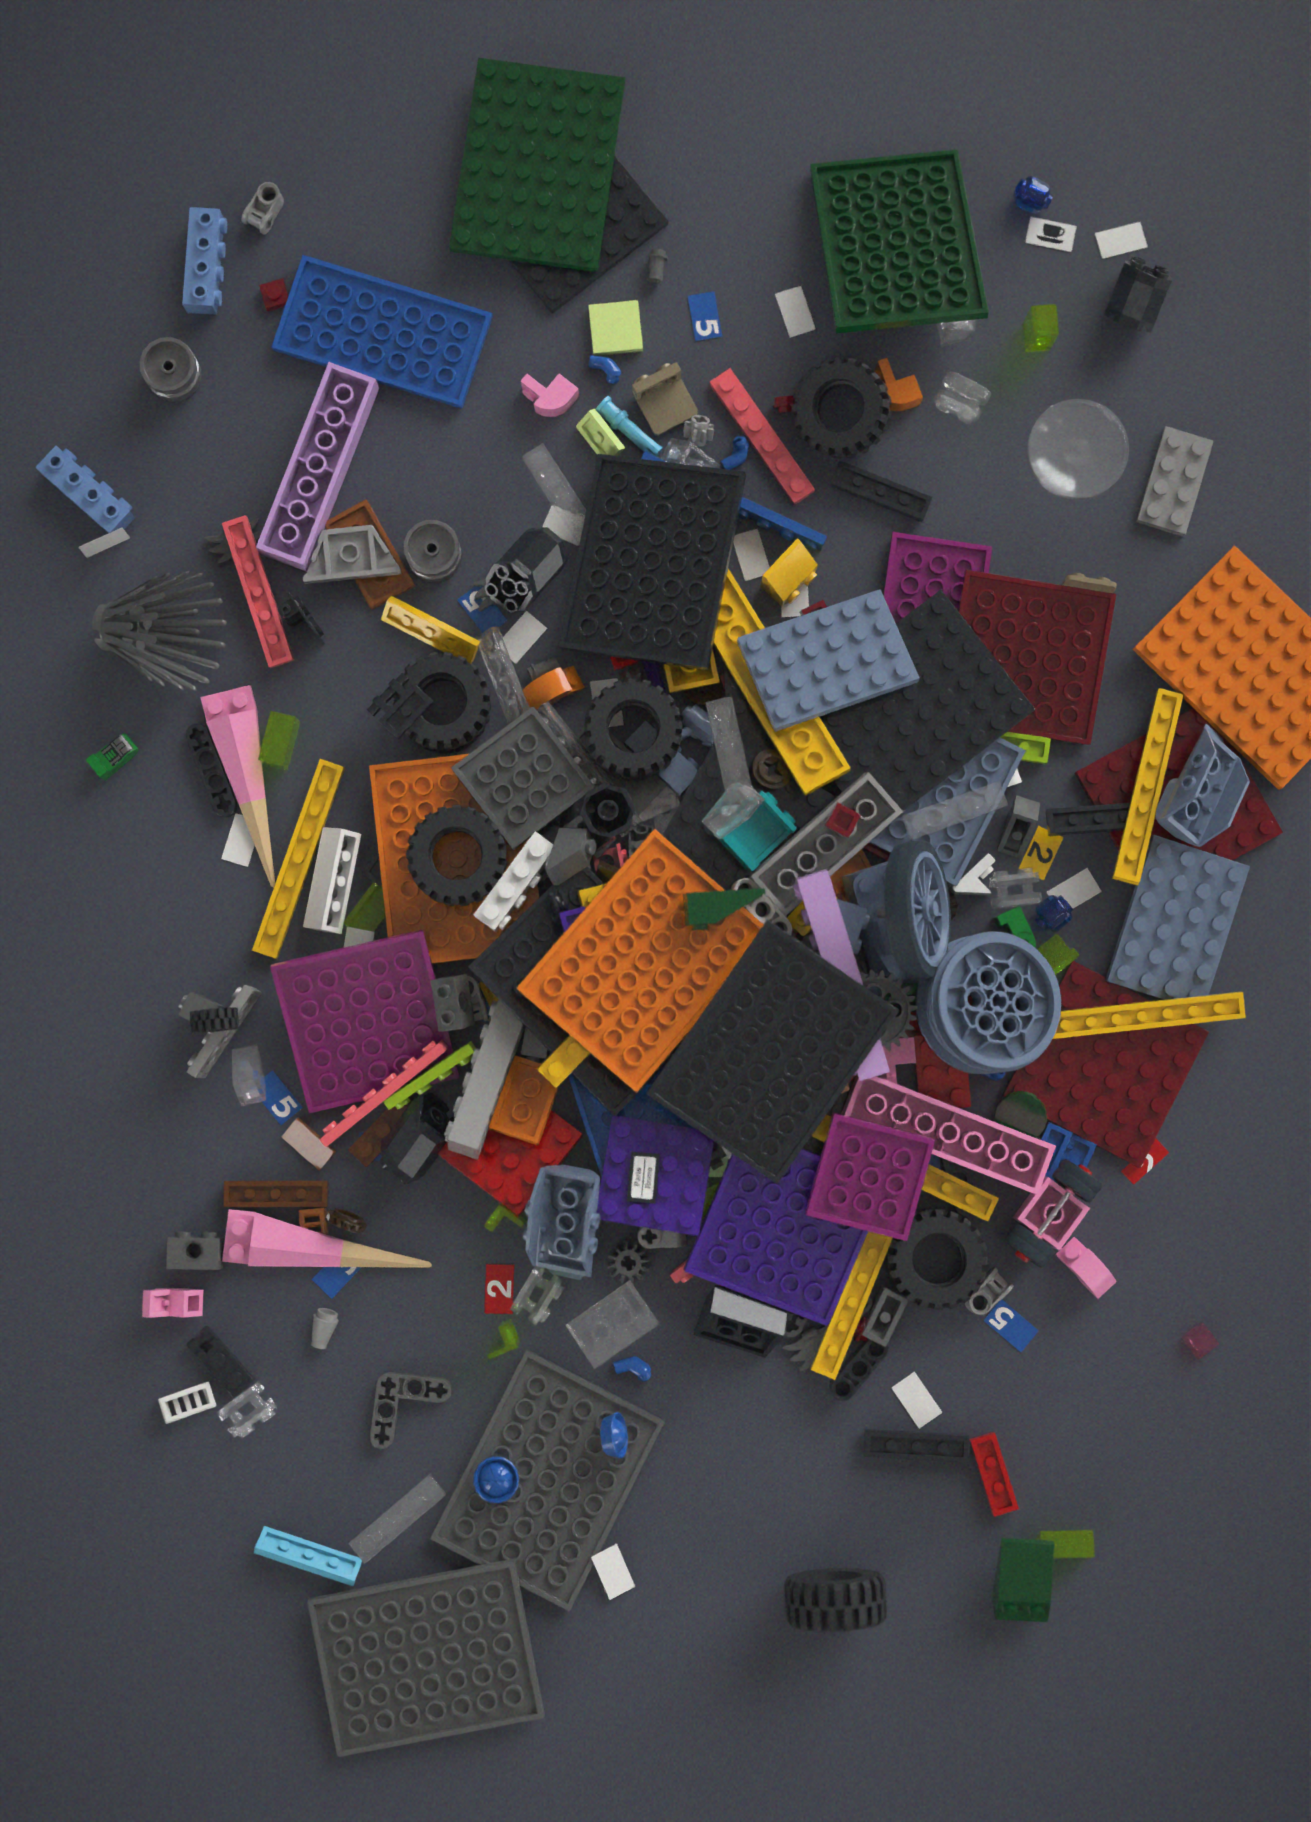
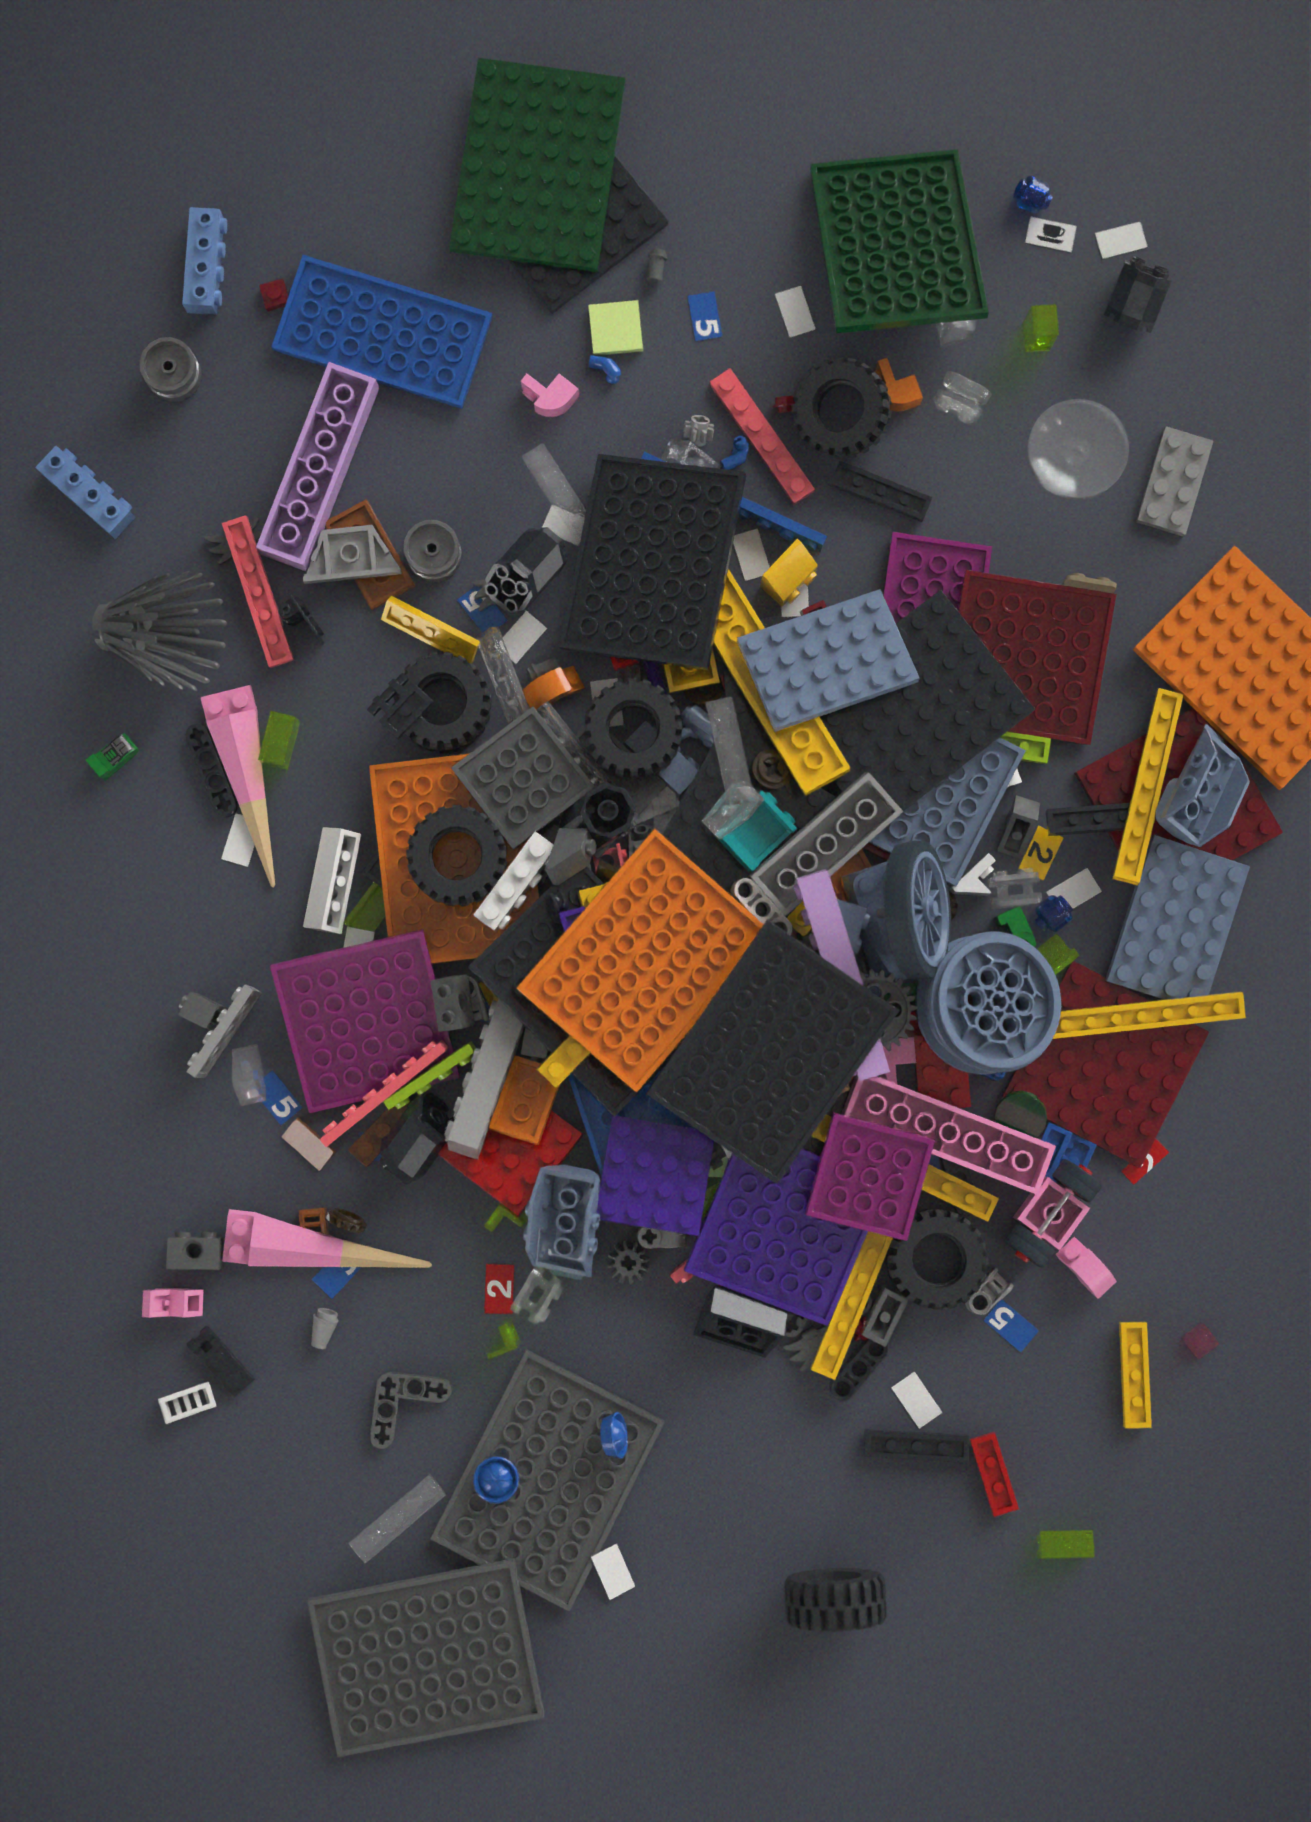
(104, 542): white sticker -> none
(214, 1020): black tyre -> none
(262, 212): light grey piece -> none
(262, 1411): clear brick -> none
(276, 1193): reddish brown plate -> none
(298, 859): yellow plate -> none
(308, 1556): medium azure plate -> none
(599, 434): yellowish green plate -> none
(613, 1324): clear slope -> none
(620, 421): medium azure pin -> none
(635, 1365): blue arm -> none
(643, 1177): sticker -> none
(664, 398): dark tan bracket -> none
(713, 906): dark green slope -> none
(842, 820): dark red plate -> none
(954, 810): clear plate -> none
(1023, 1580): dark green slope -> none
(1135, 1375): none -> yellow plate

